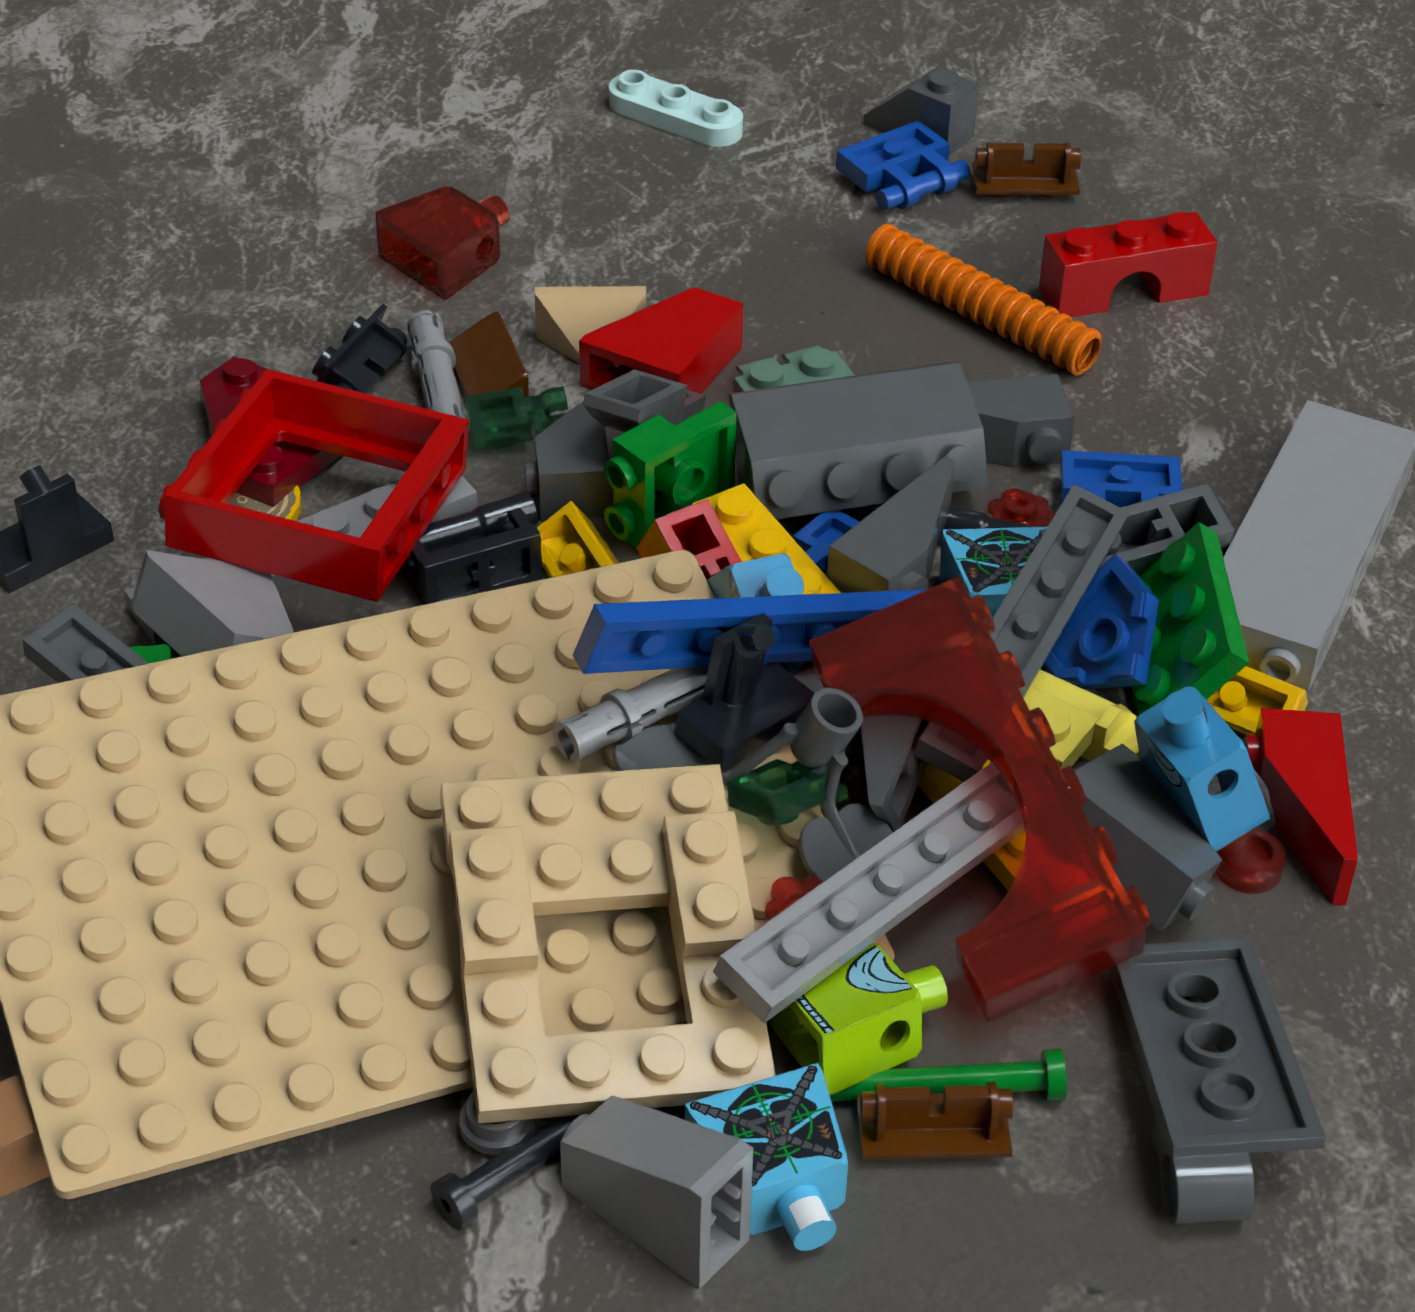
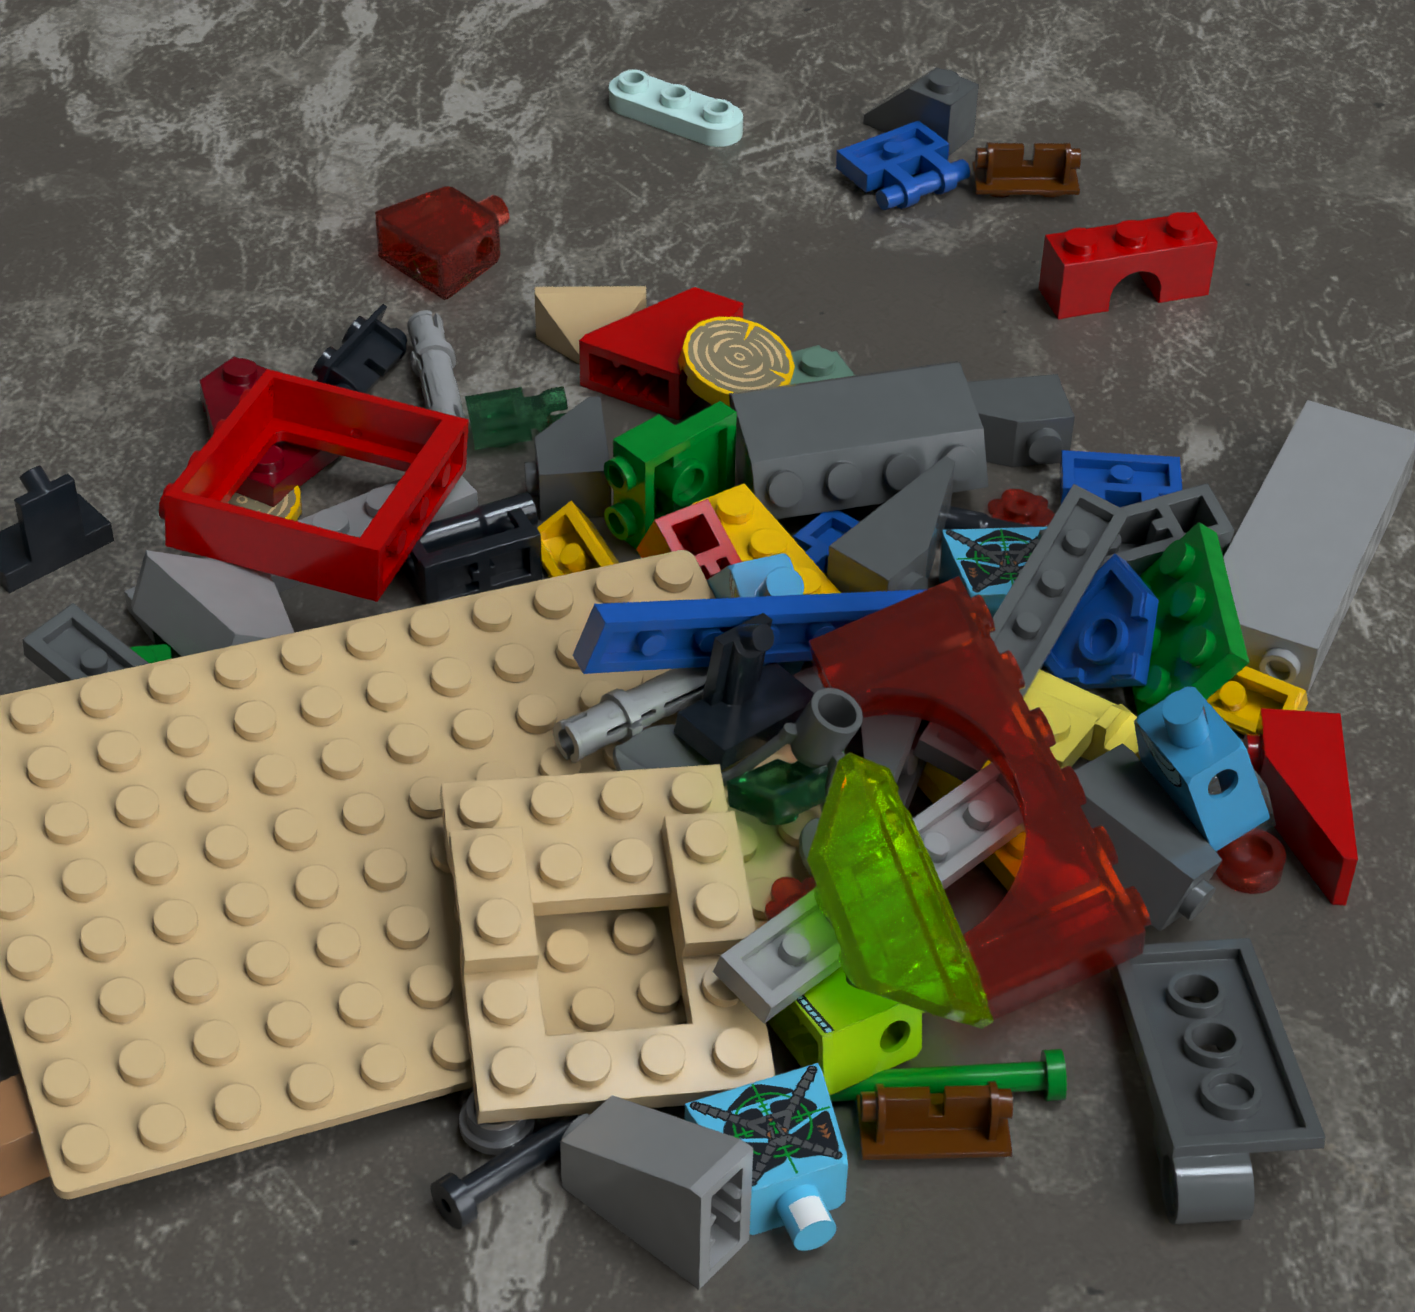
(488, 358): reddish brown slope -> none
(640, 397): dark grey slope -> none
(733, 357): none -> tile
(889, 900): none -> clear neon green wedge
(983, 299): orange piece -> none

